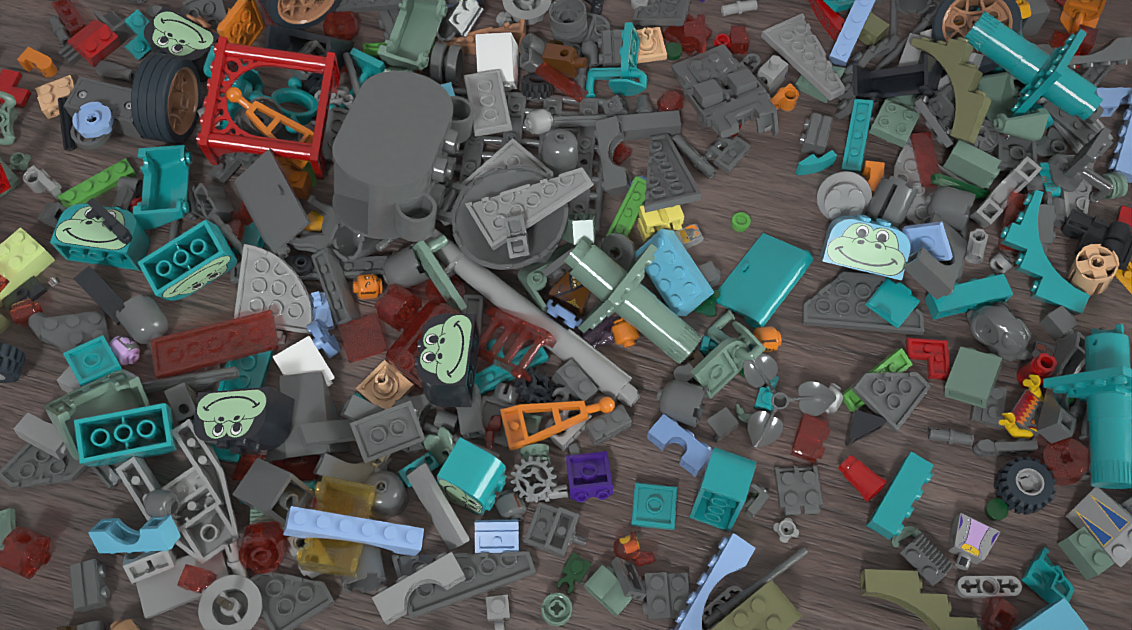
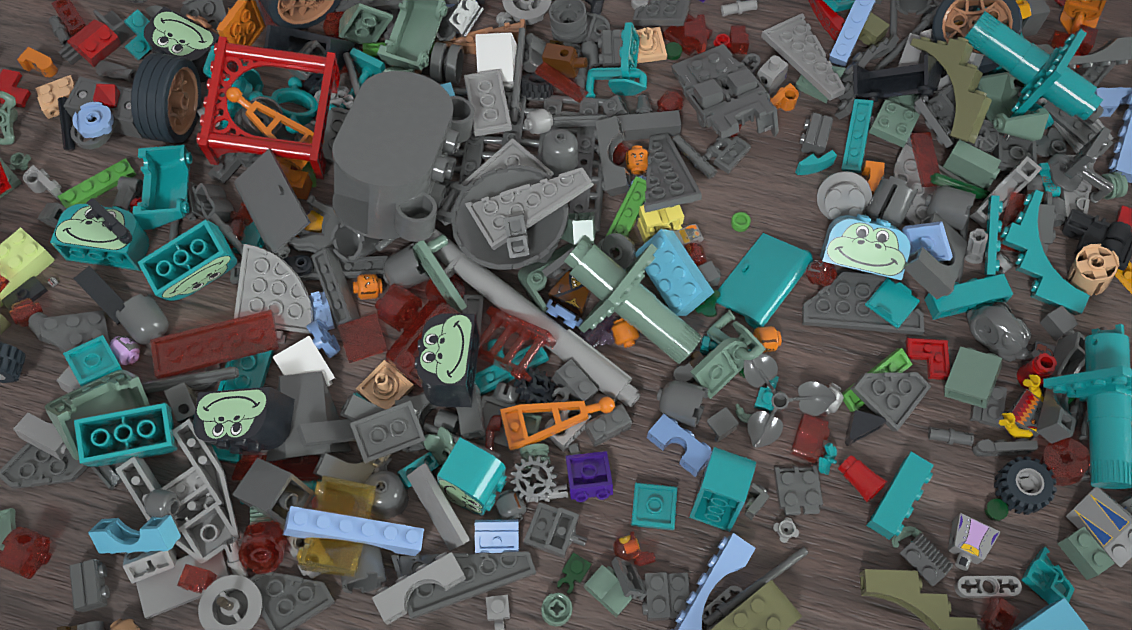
(107, 95): none -> red slope
(363, 24): none -> sand green slope
(515, 104): none -> dark grey bar
(637, 160): none -> orange head
(696, 252): none -> clear red head
(821, 273): none -> clear red head
(826, 462): none -> teal piece
(993, 227): none -> teal plate

